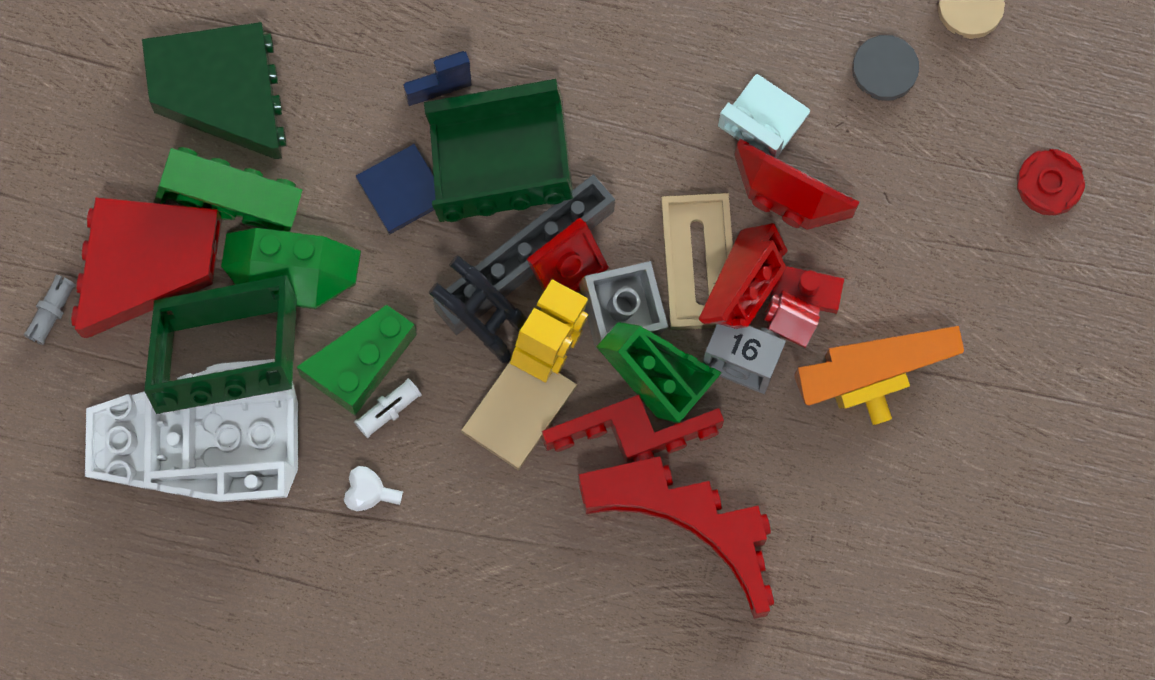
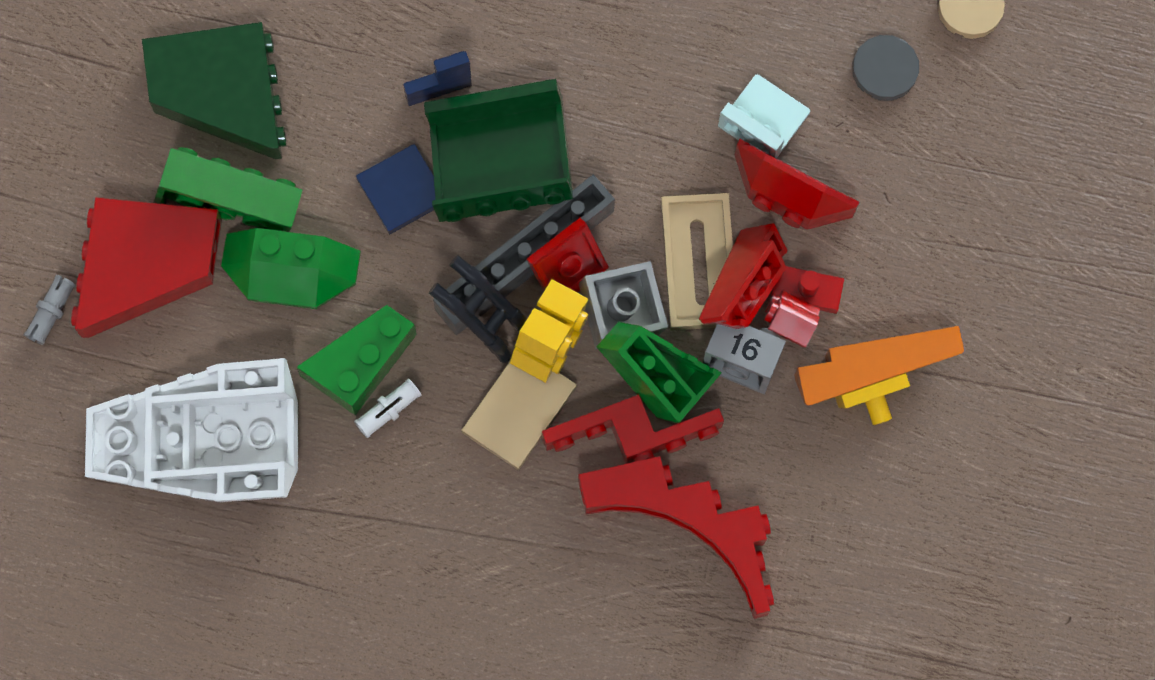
(215, 307): dark green window -> none
(368, 490): white rock -> none
(1050, 182): red tile -> none

